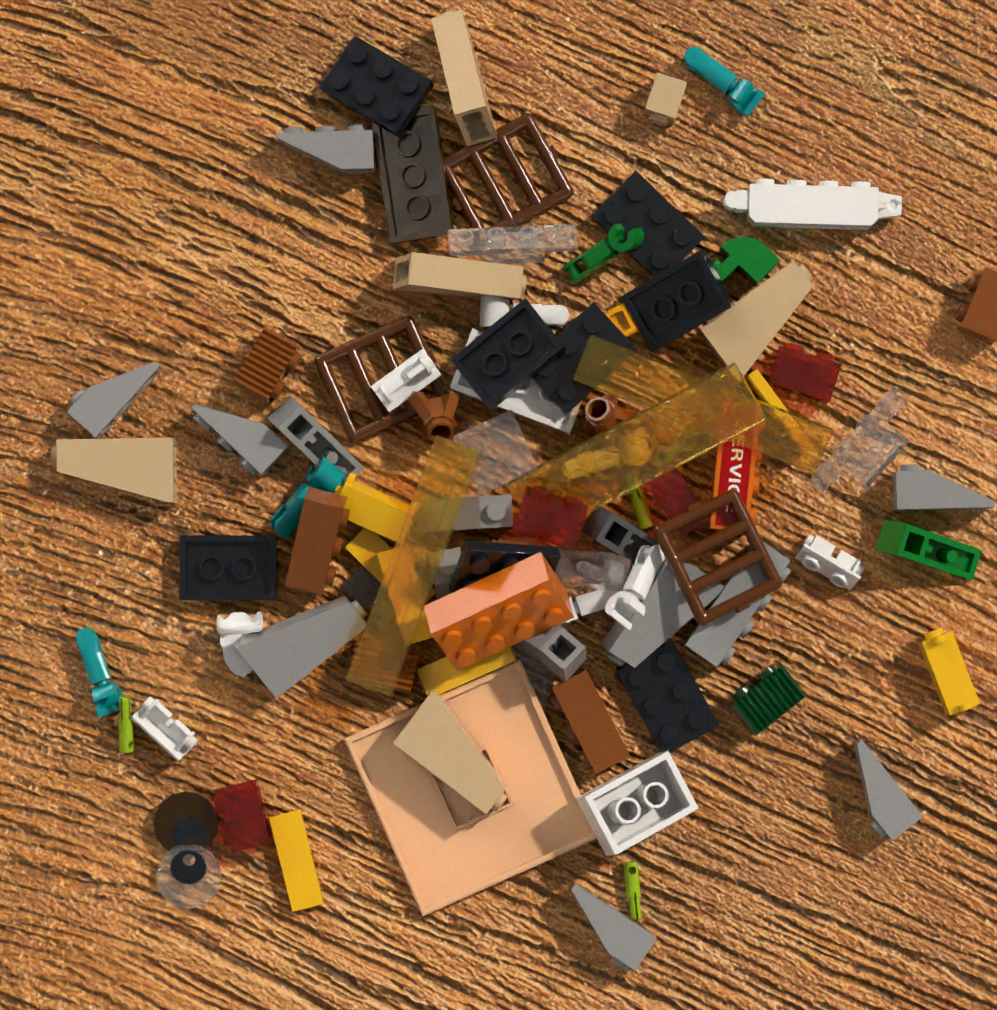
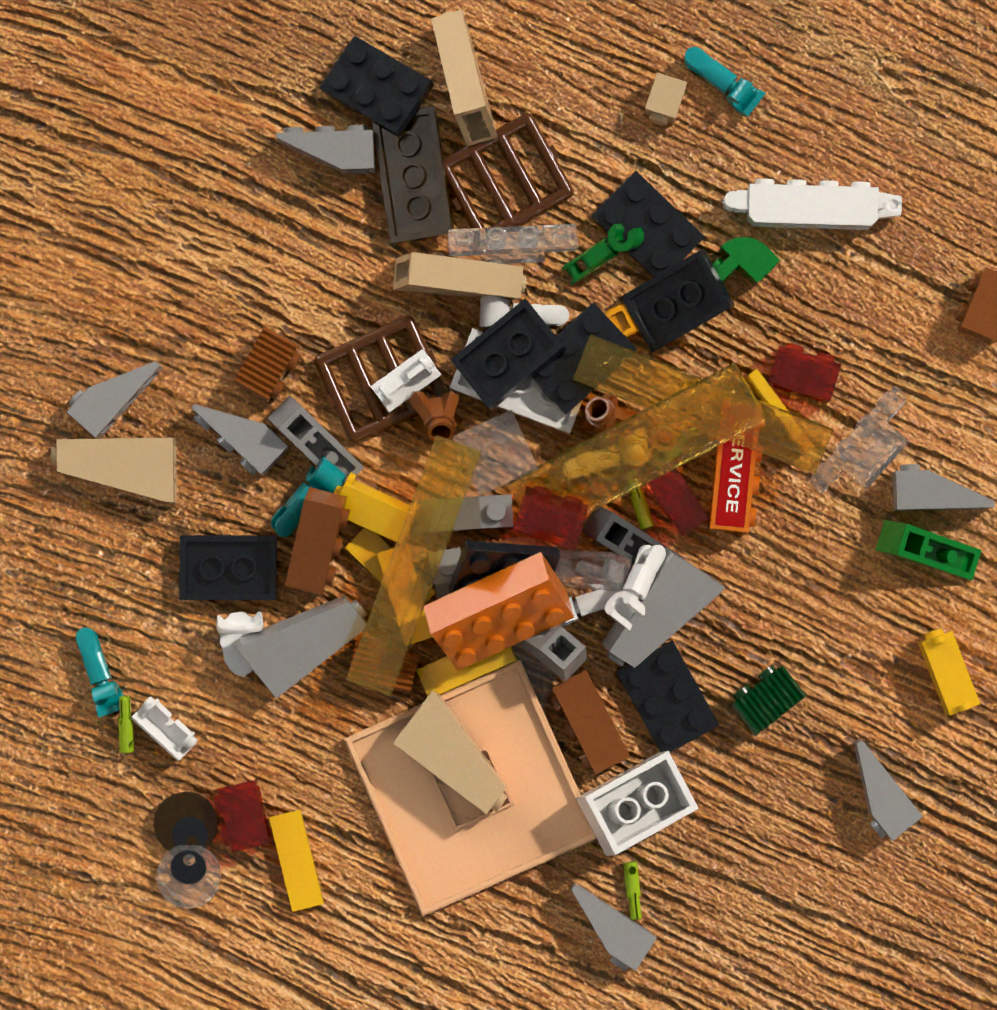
(362, 587): clear smoke plate -> none
(716, 639): light grey brick -> none
(743, 526): reddish brown bar -> none
(756, 318): tan slope -> none
(842, 571): white hinge -> none

